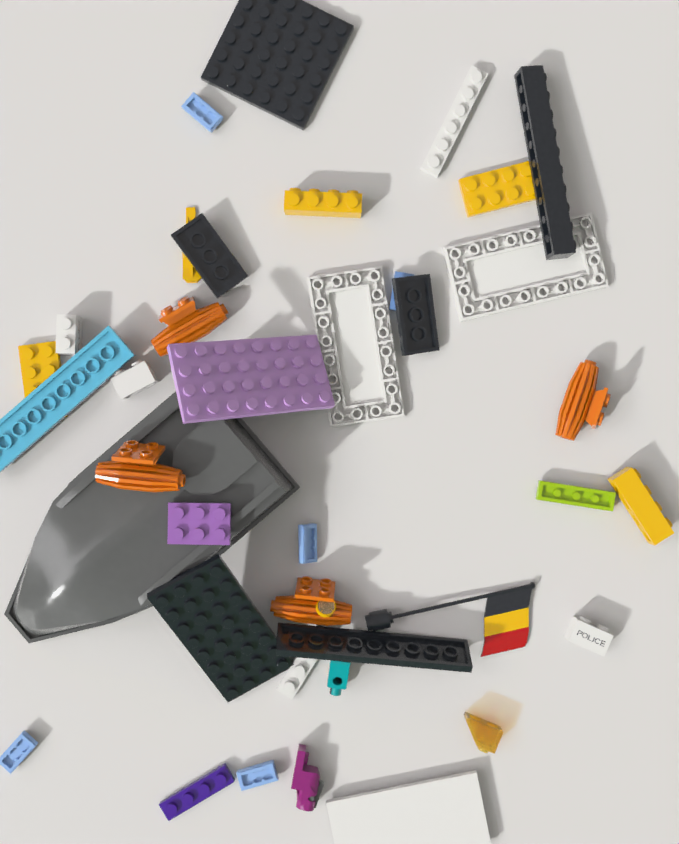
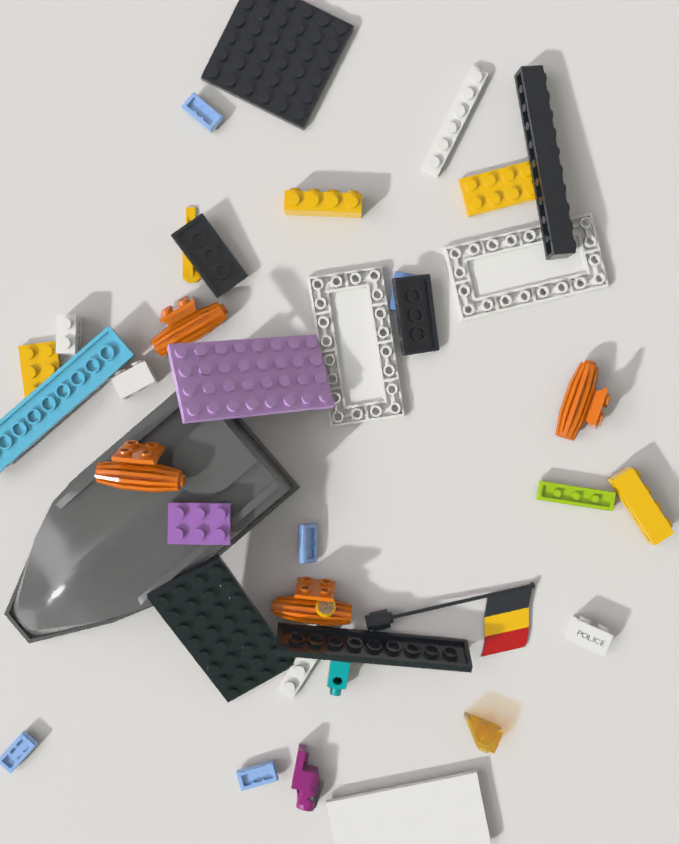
(196, 792): dark purple plate -> none

